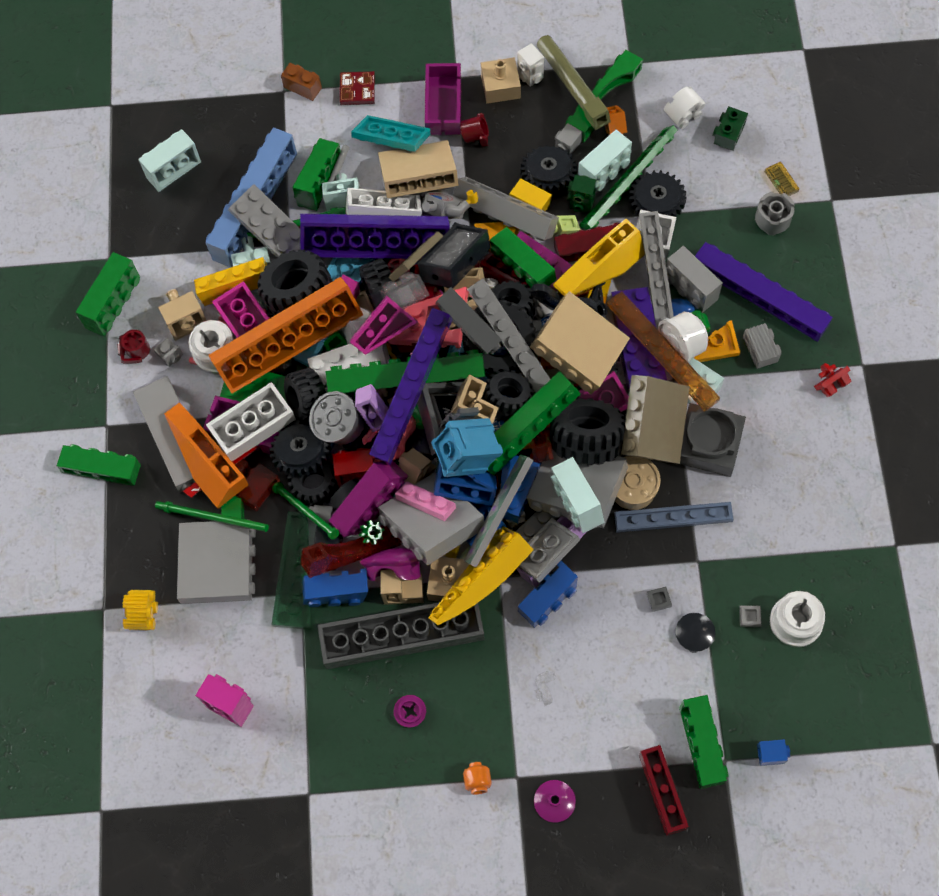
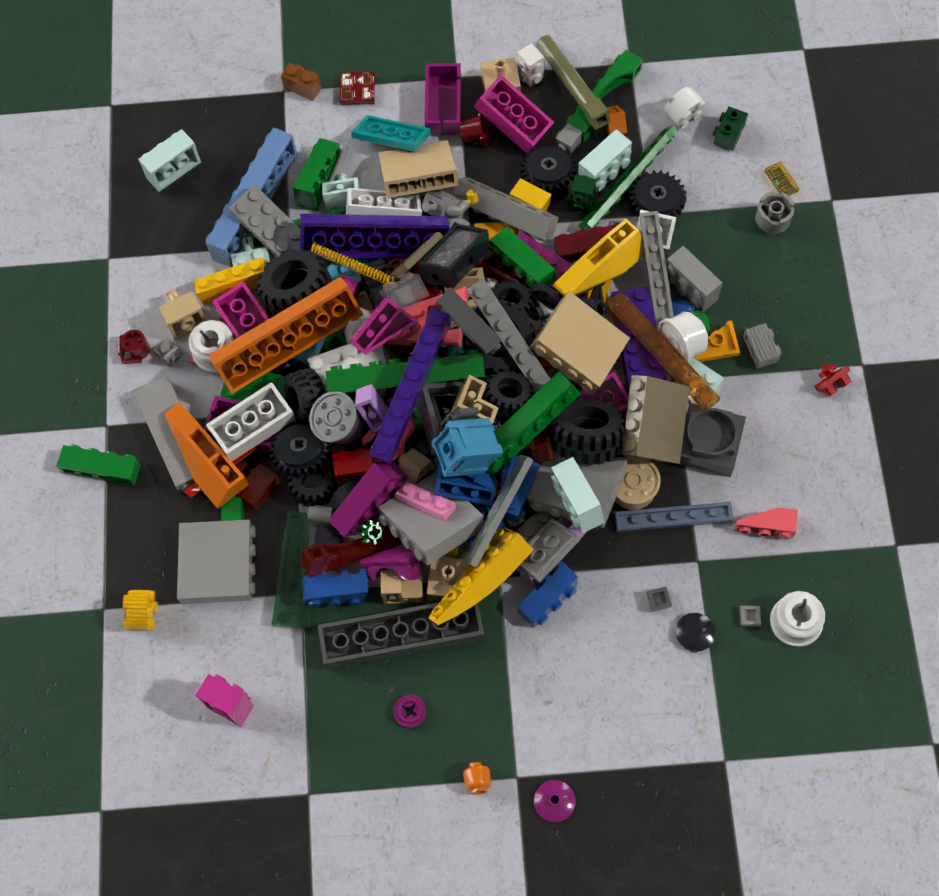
(108, 294): green brick -> none
(169, 507): green bar -> none
(279, 488): green bar -> none
(336, 256): none -> yellow piece
(513, 114): none -> dark pink brick
(566, 225): yellowish green bracket -> none
(663, 790): dark red brick -> none
(703, 741): green wedge -> none
(765, 293): dark purple brick -> none
(773, 752): blue brick -> none
(774, 522): none -> coral slope

